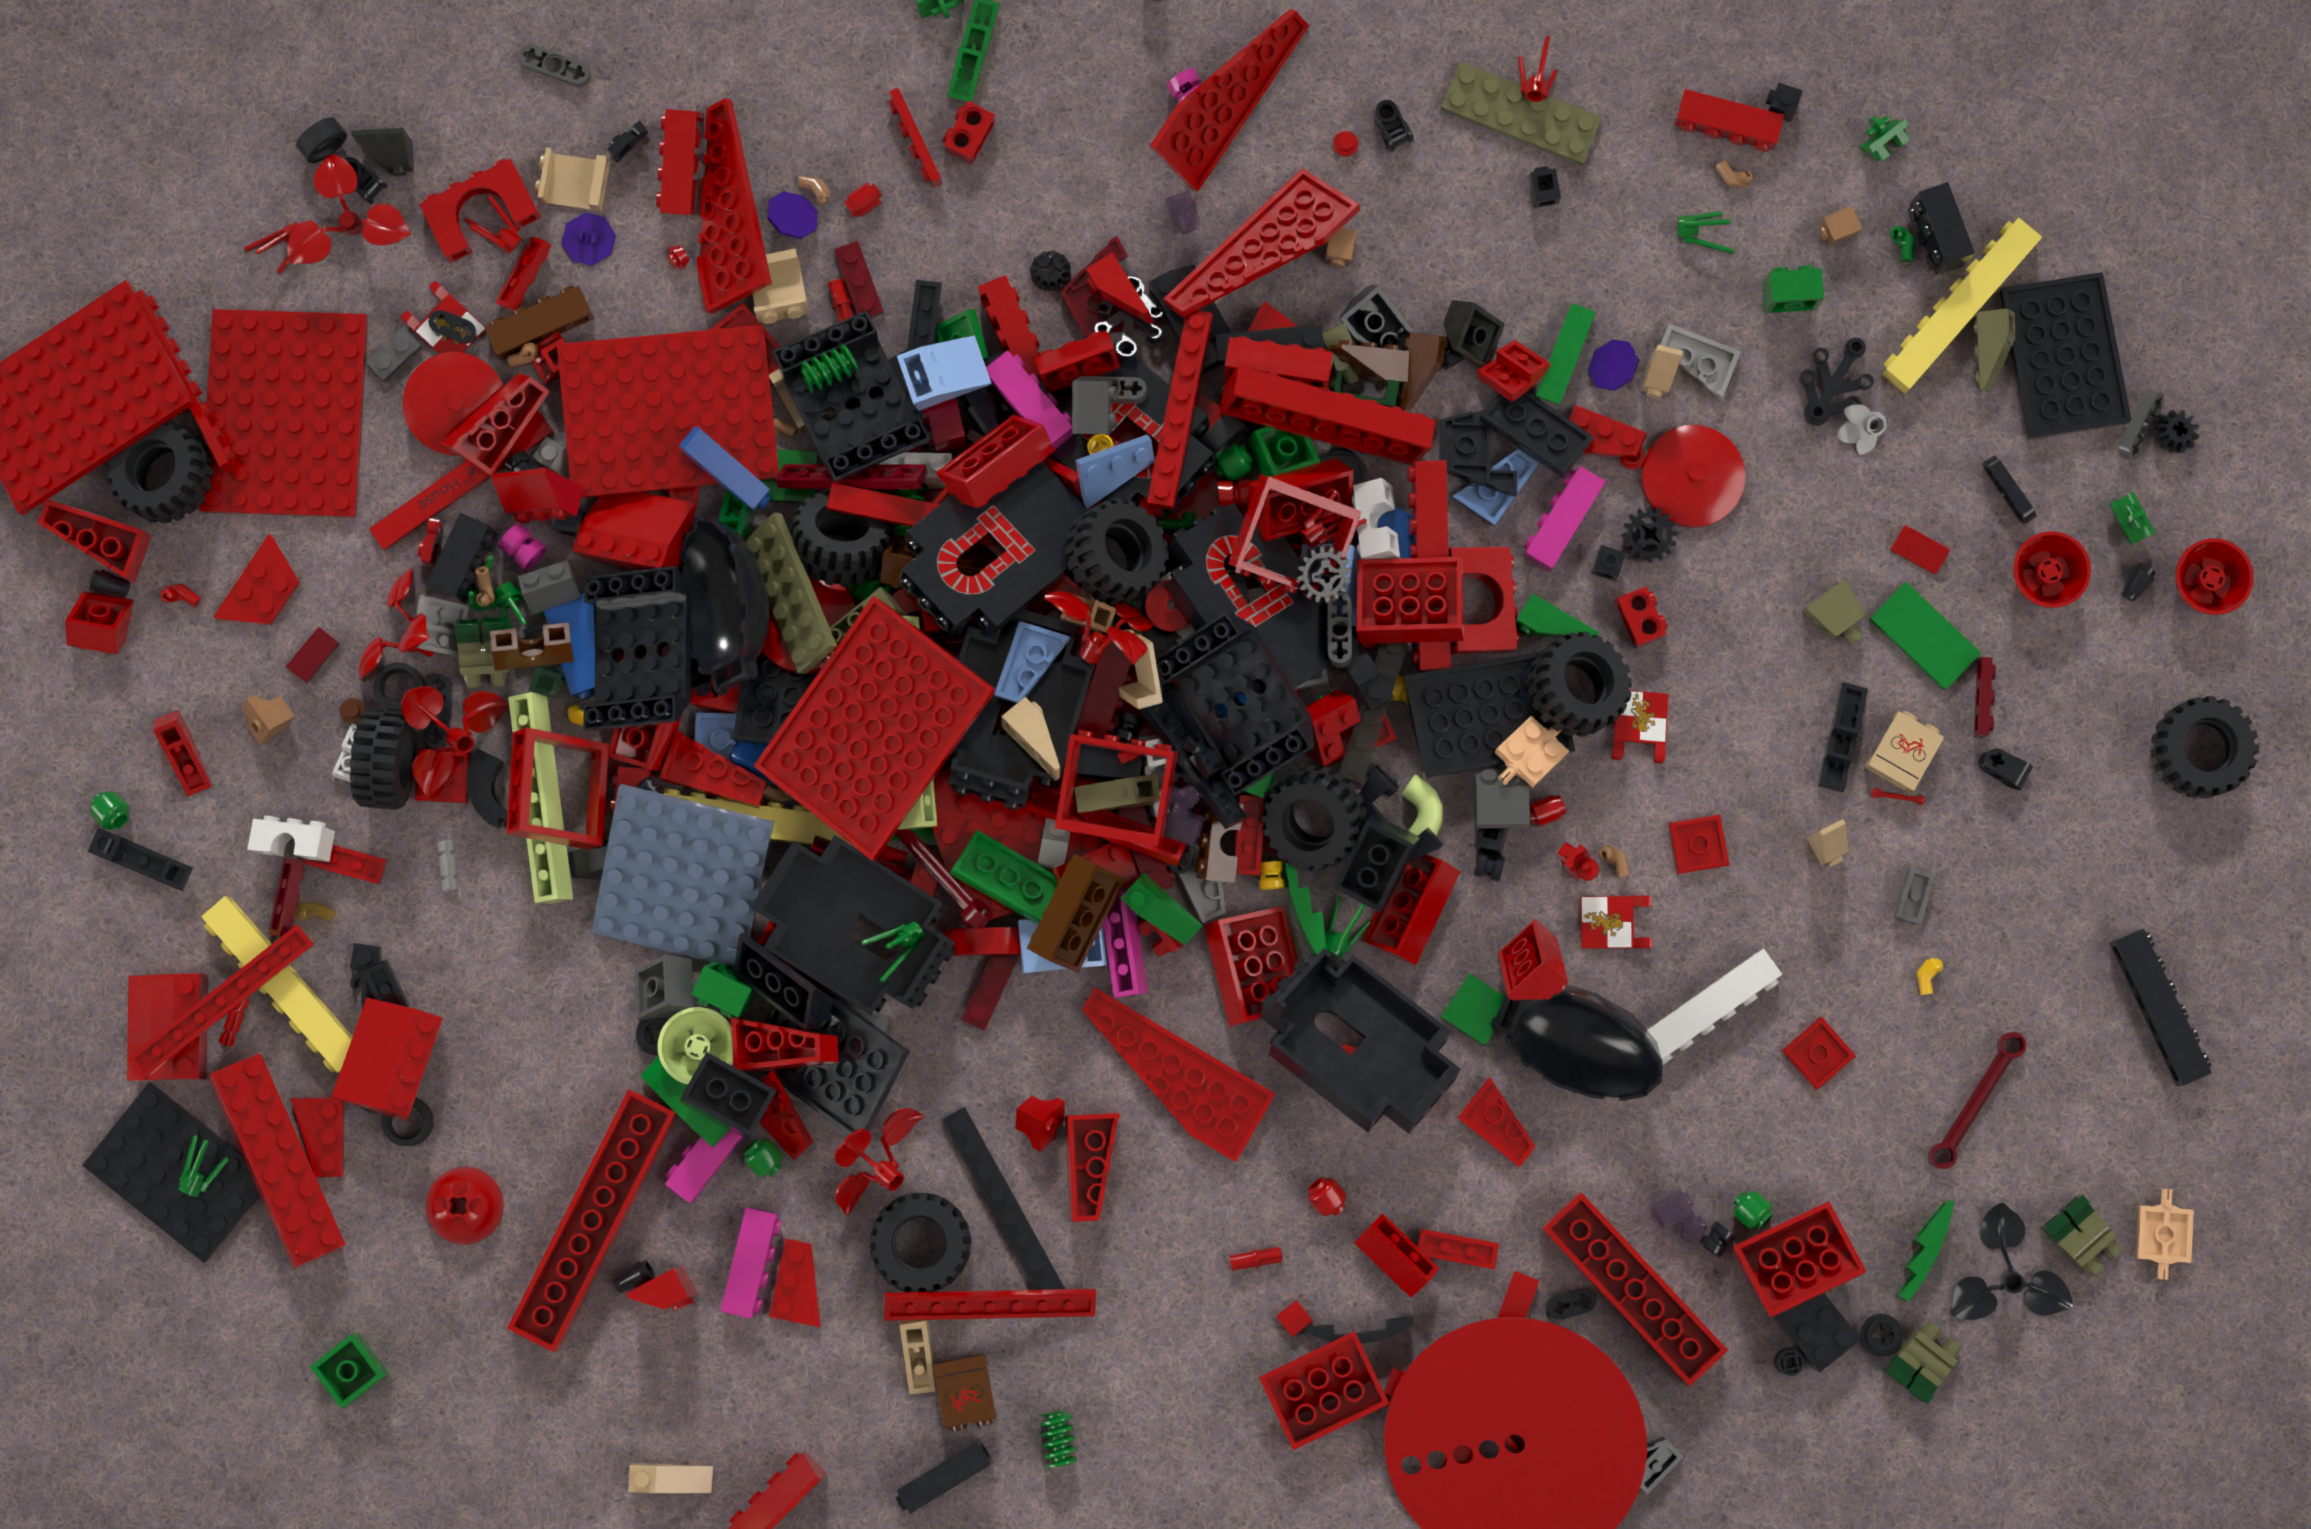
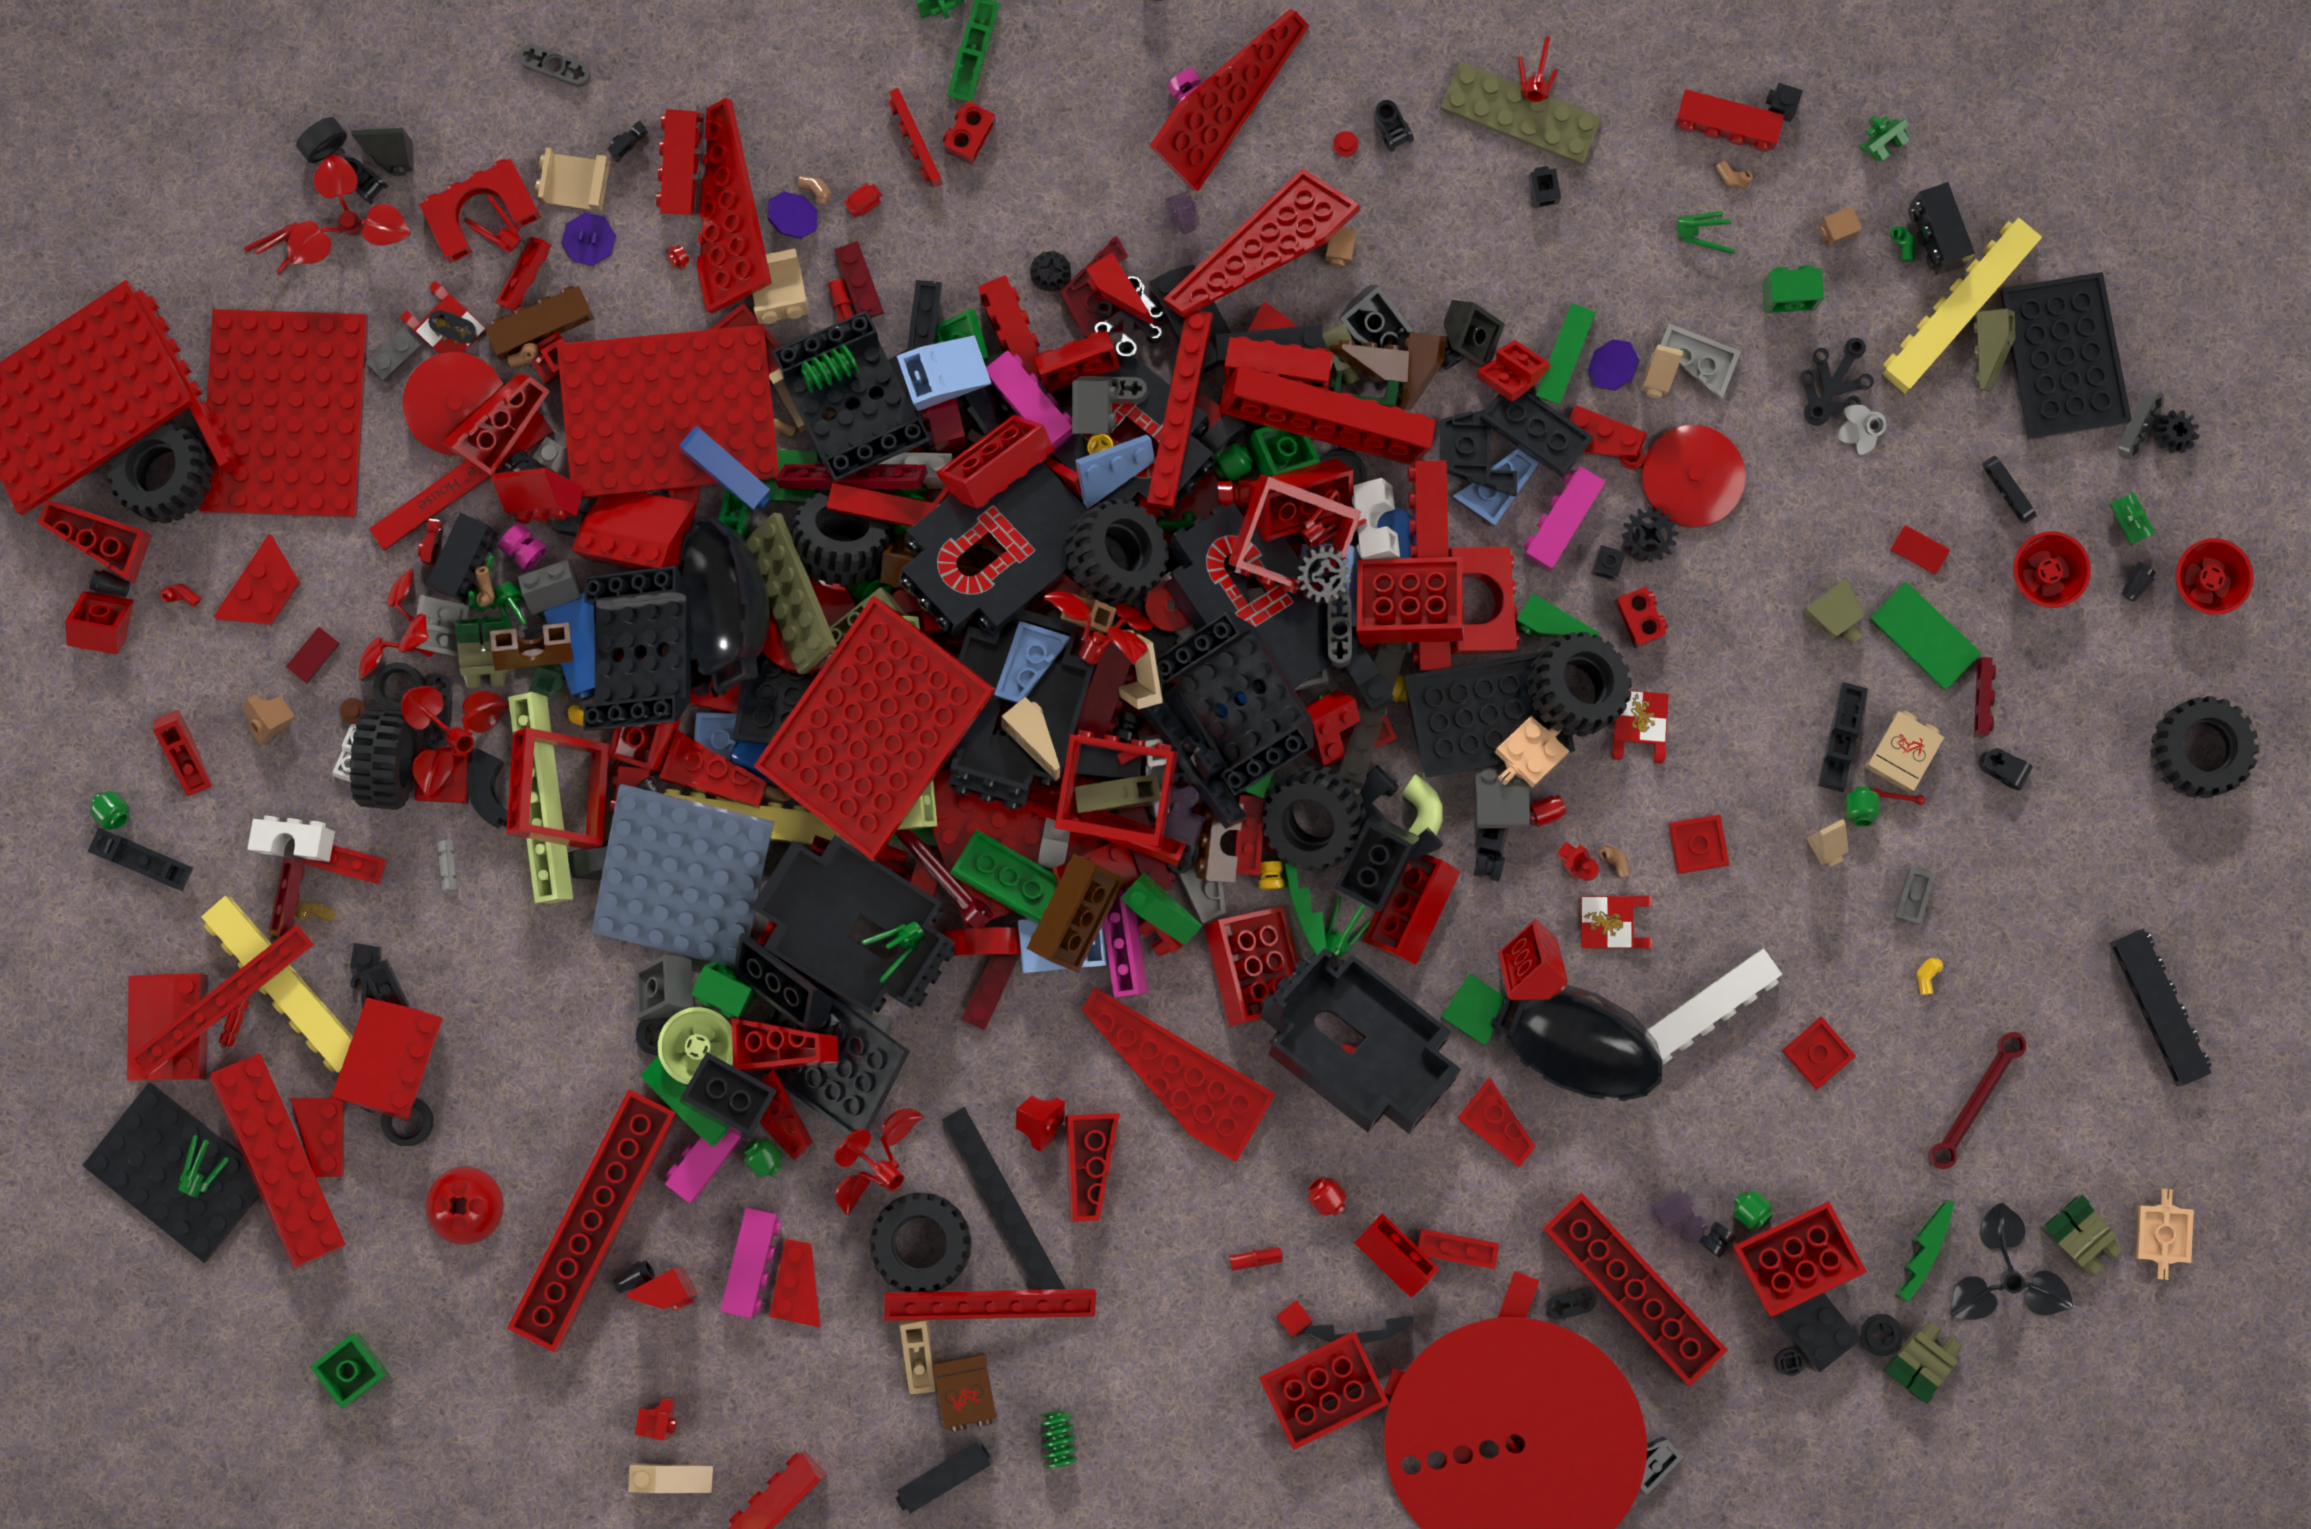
(658, 1421): none -> red brick
(1862, 806): none -> green head

